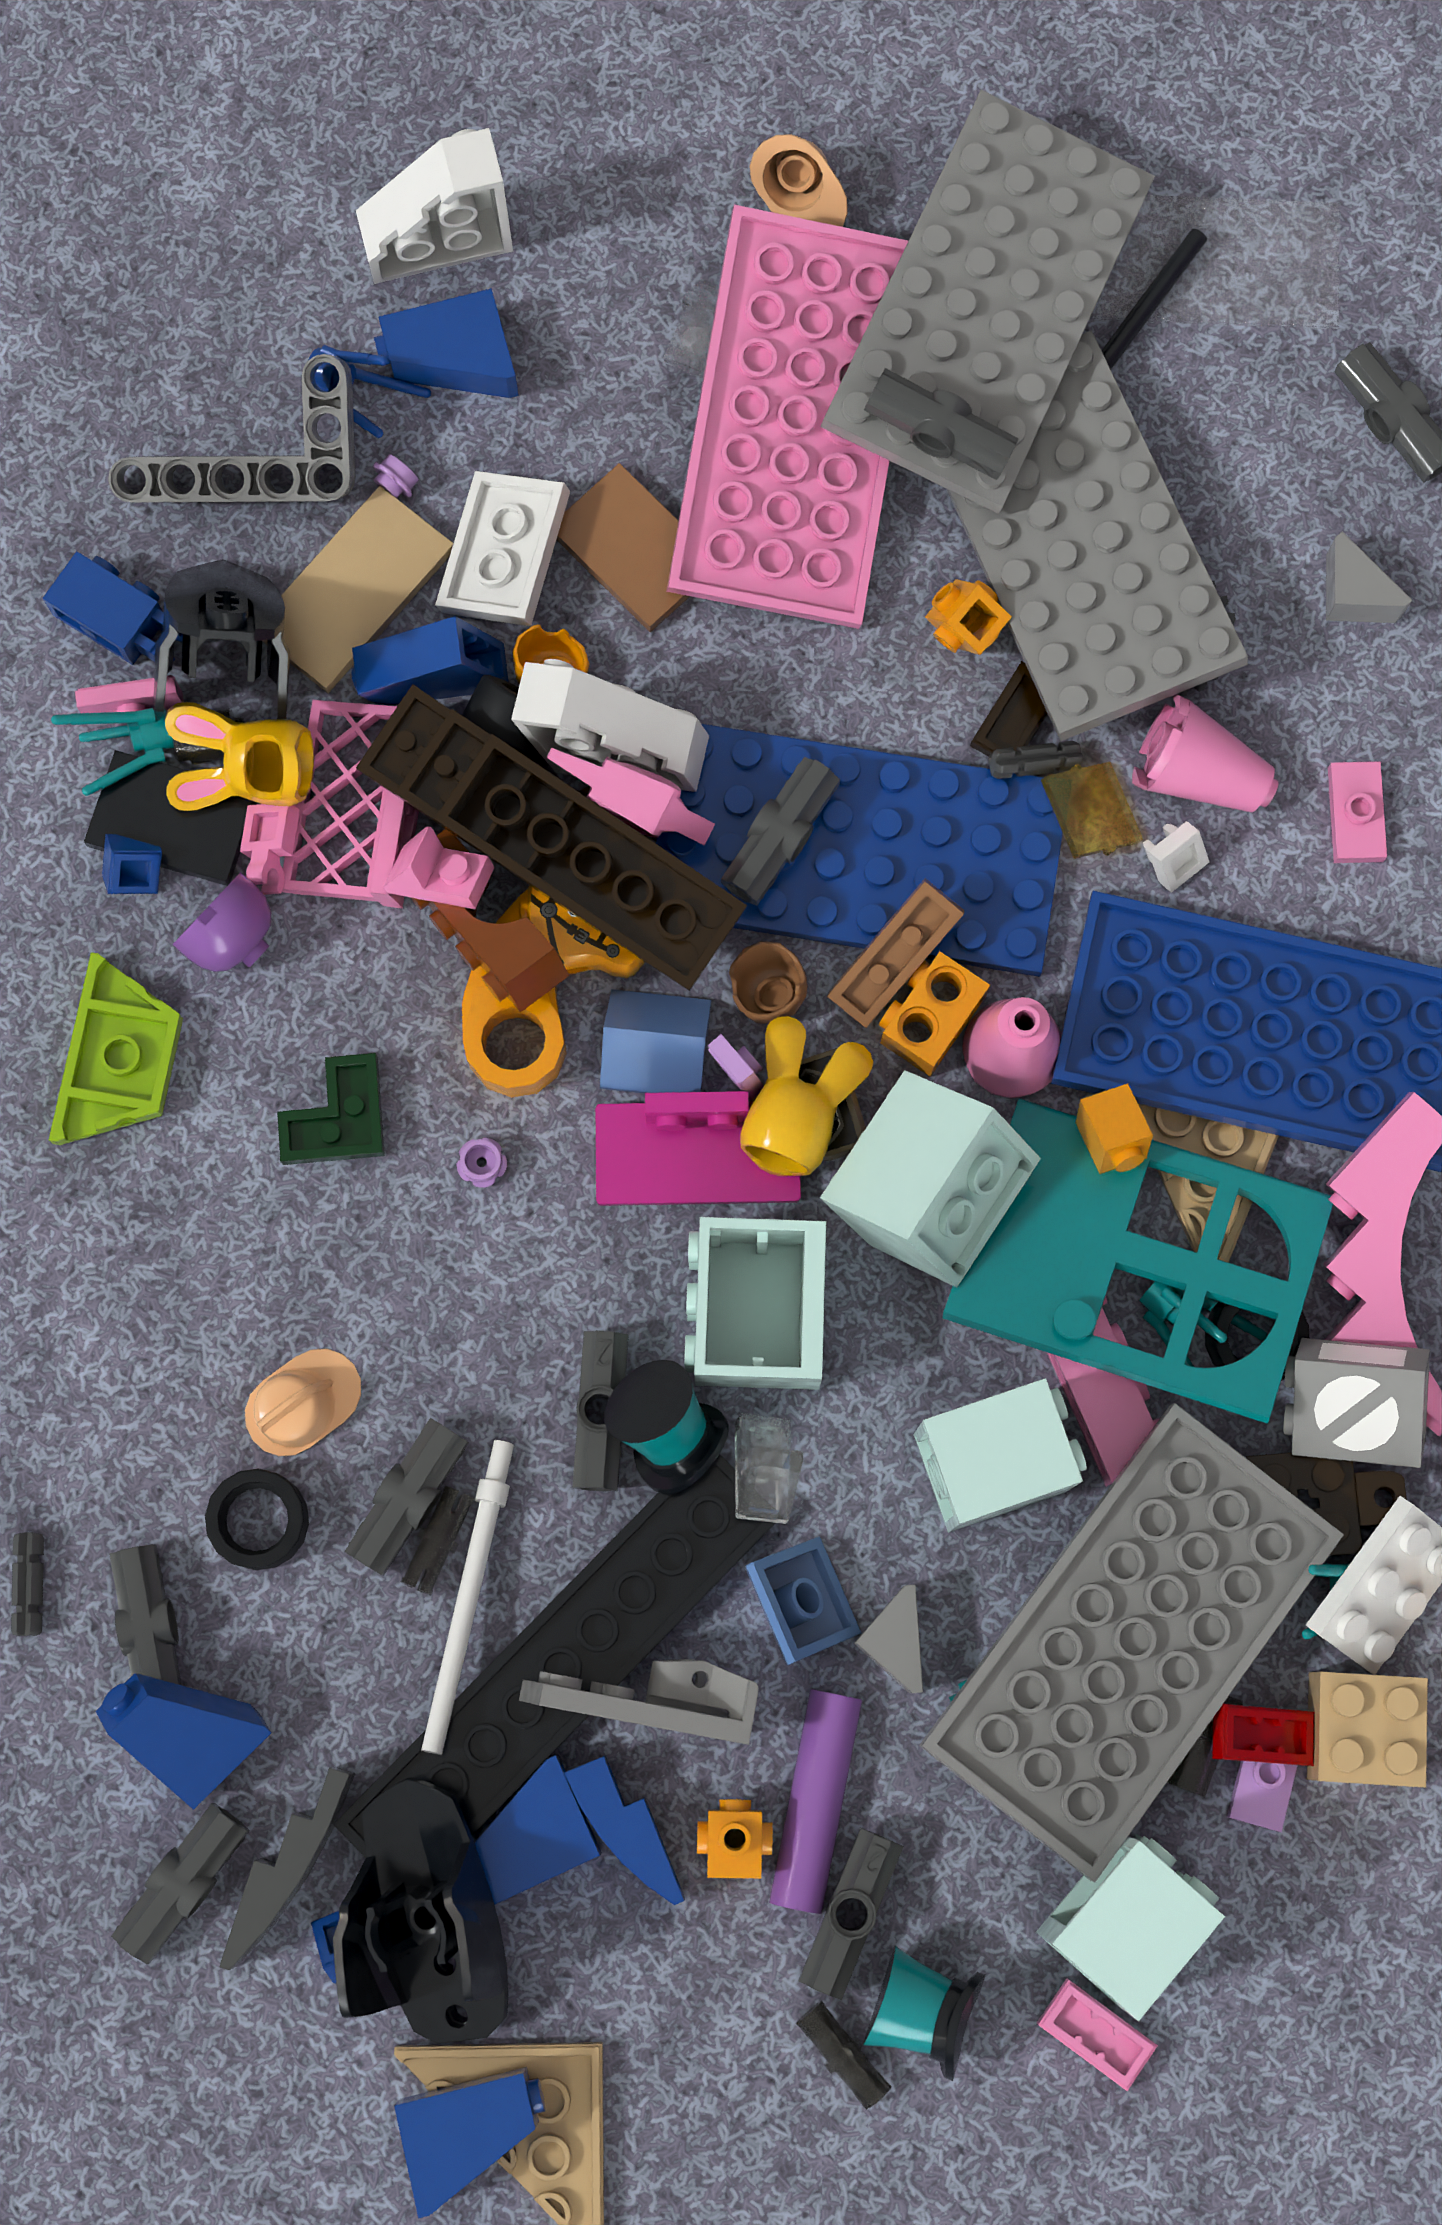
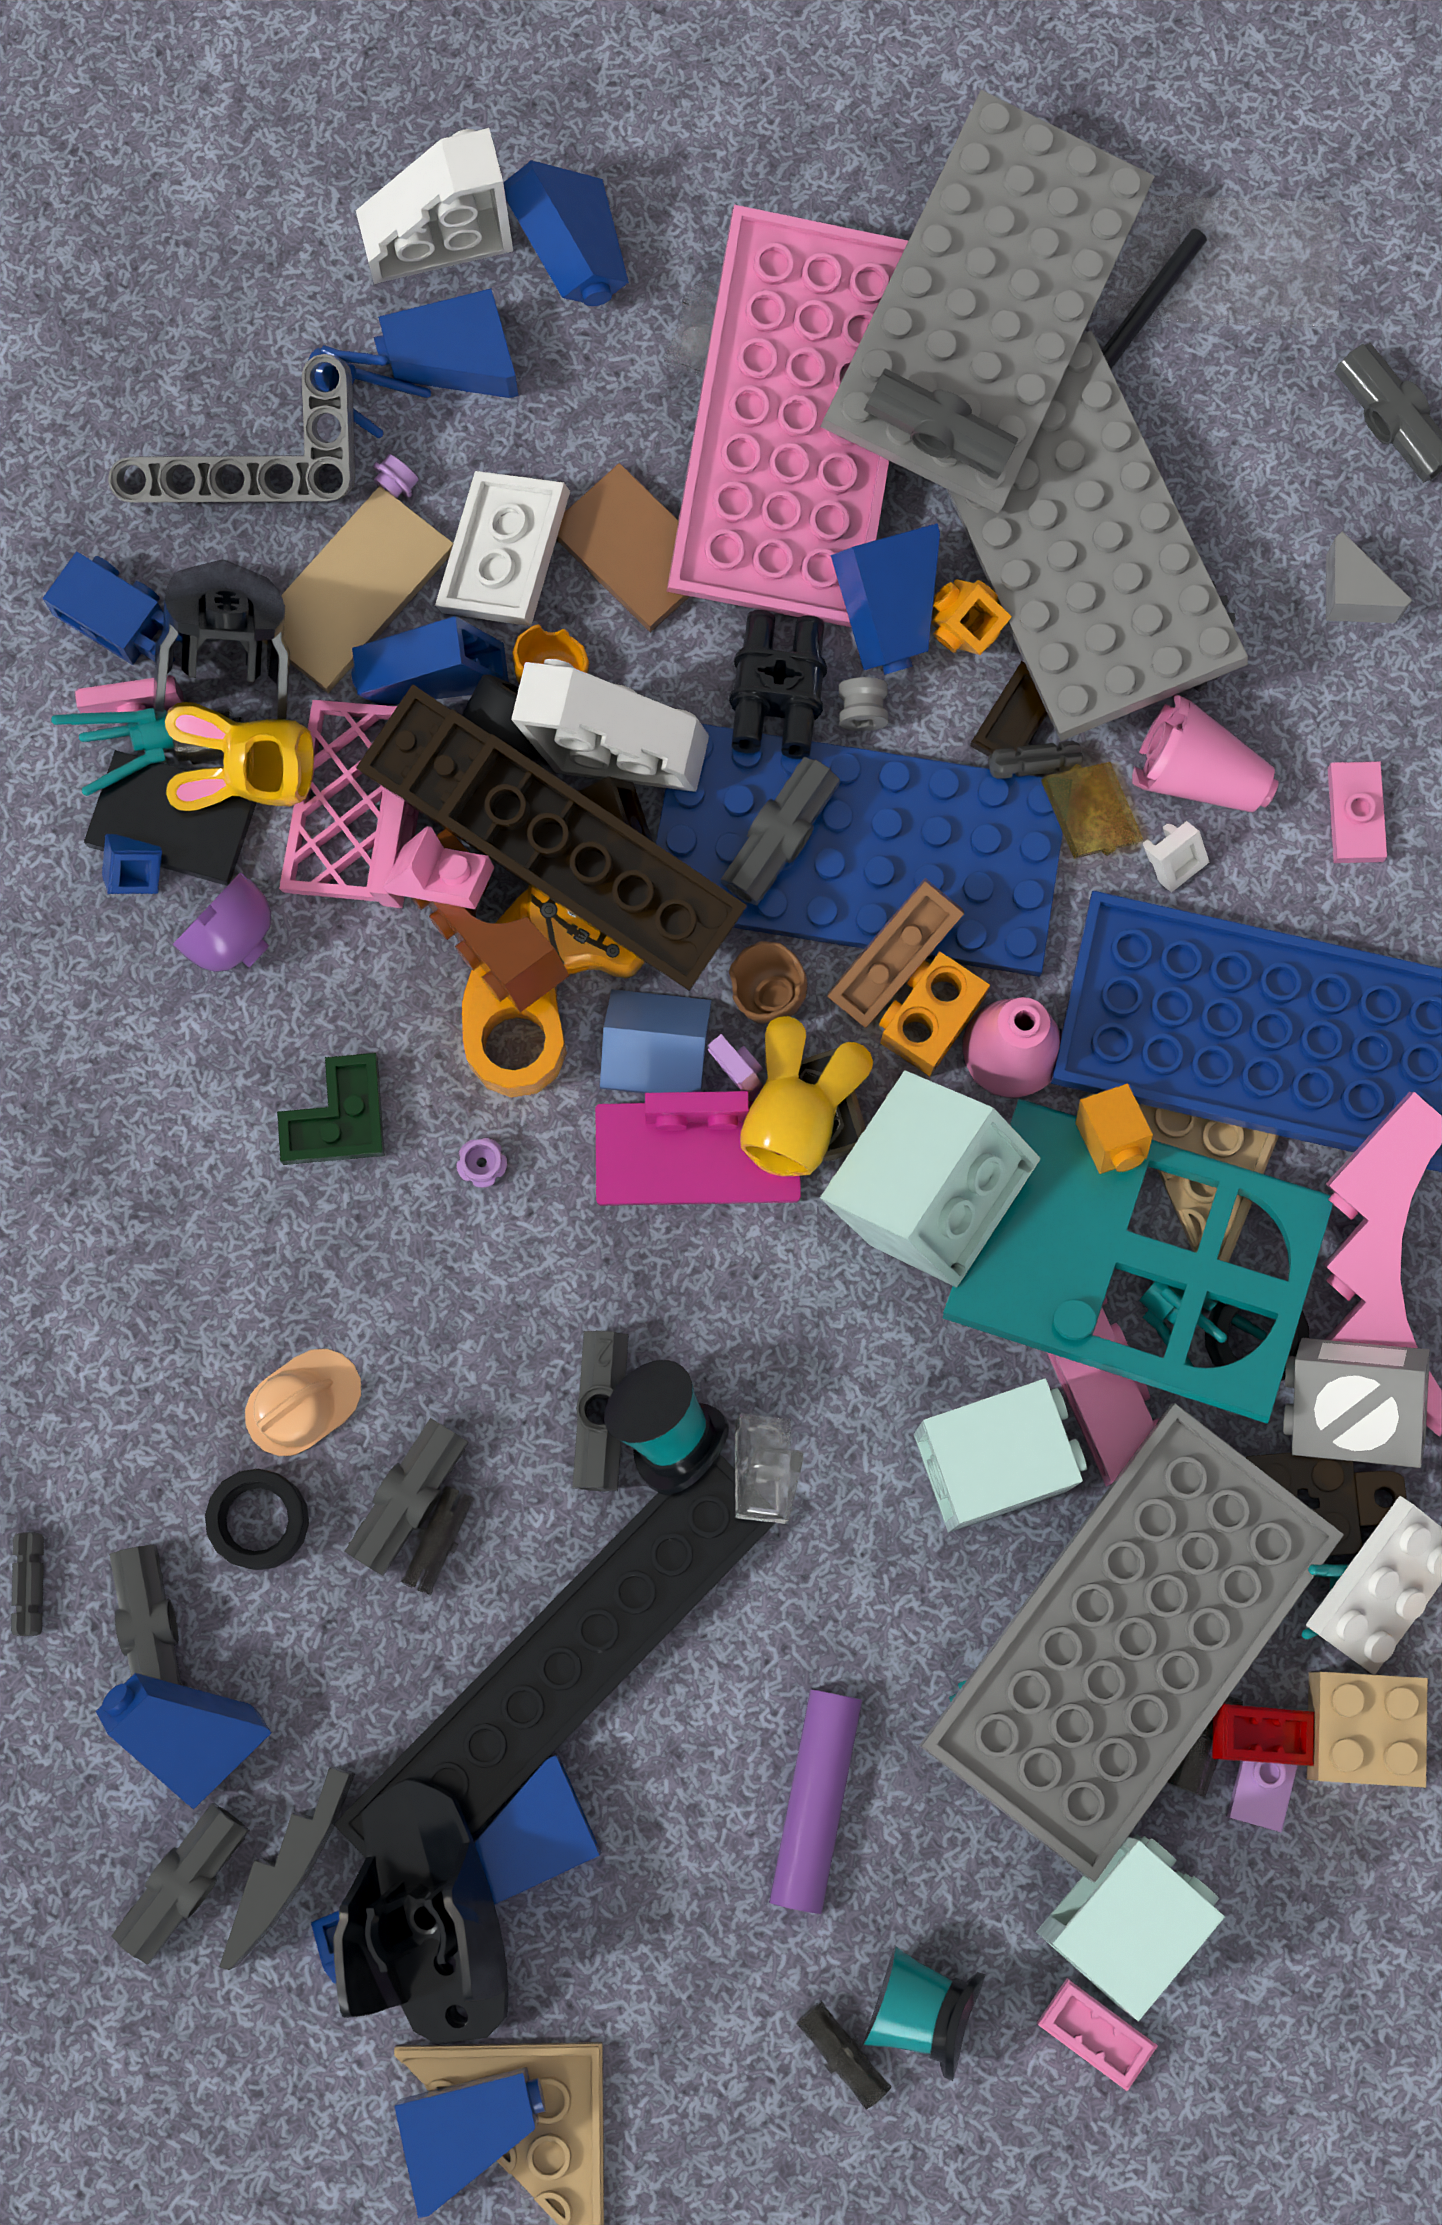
(116, 1056): lime wing -> none
(266, 837): bright pink plate -> none
(491, 1496): white bar -> none
(569, 229): none -> blue slope
(625, 1828): blue slope -> none
(636, 797): bright pink animal -> none
(713, 1707): light grey plate -> none
(730, 1861): light orange brick -> none
(756, 1303): light aqua container -> none
(757, 687): none -> black pin
(797, 180): light nougat piece -> none
(802, 1600): medium blue slope -> none
(839, 1947): dark grey piece -> none
(863, 704): none -> light grey wheel
(890, 595): none -> blue slope
(894, 1640): light grey slope -> none

